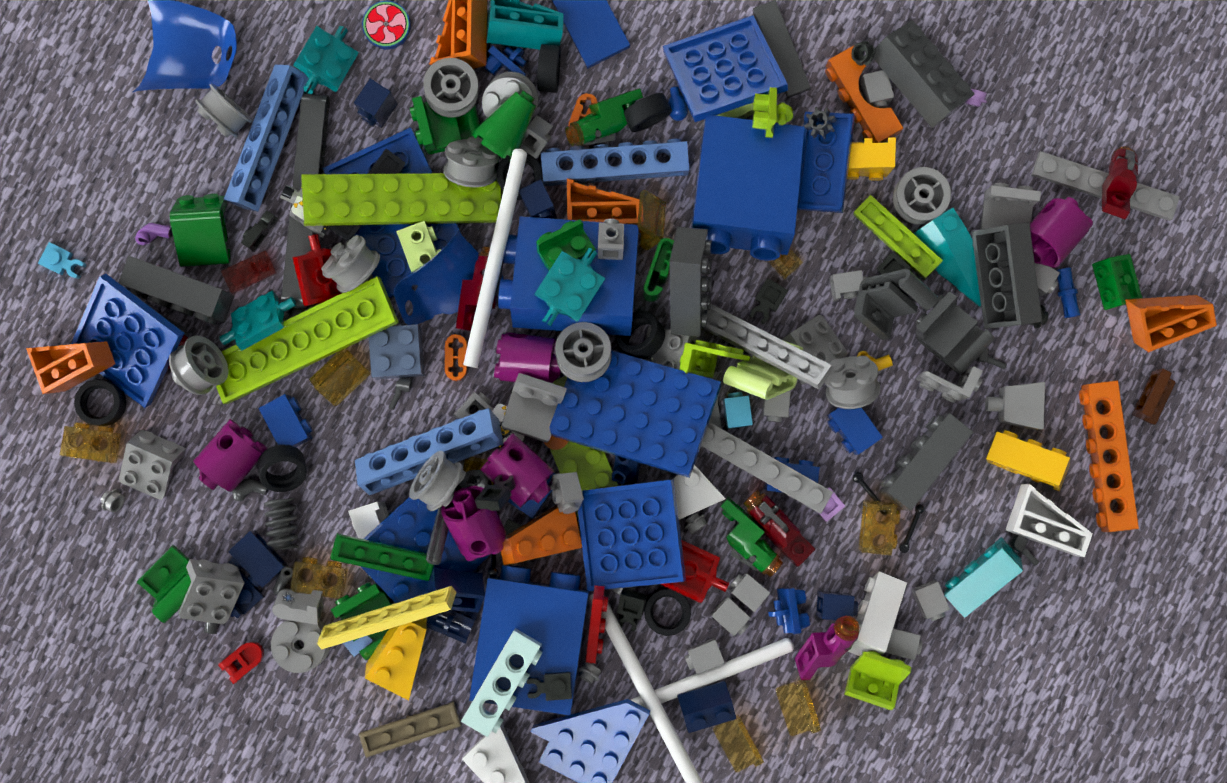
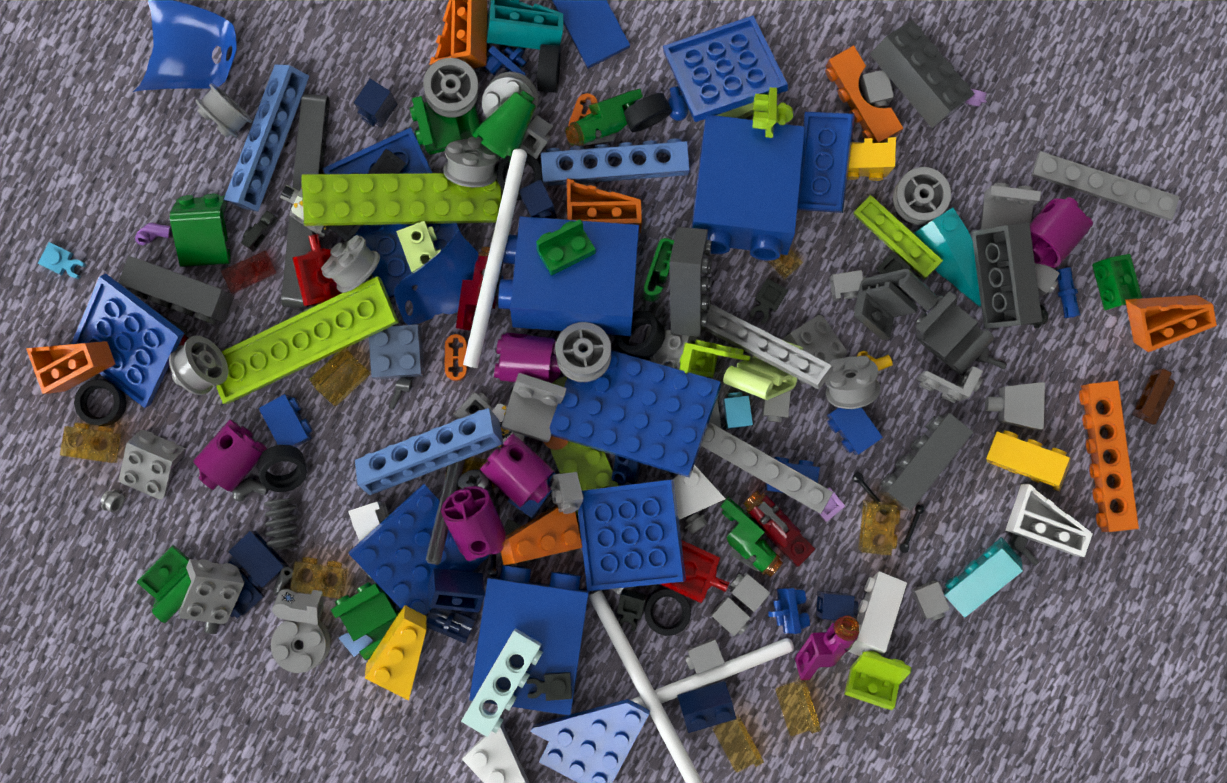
(249, 657): red plate -> none
(257, 320): teal plate -> none
(325, 59): teal plate -> none
(381, 557): green tile -> none
(386, 25): tile -> none
(387, 617): light yellow tile -> none
(410, 729): dark tan tile -> none
(437, 481): light grey wheel -> none
(495, 496): pearl dark grey plate -> none
(569, 286): teal plate -> none
(589, 672): light grey plate -> none
(597, 624): red plate -> none
(611, 240): light grey brick -> none
(651, 219): clear yellow panel -> none
(780, 43): dark grey tile -> none
(820, 116): dark grey gear -> none
(858, 53): pearl dark grey plate -> none
(904, 644): light grey brick -> none
(1120, 182): dark red plate -> none

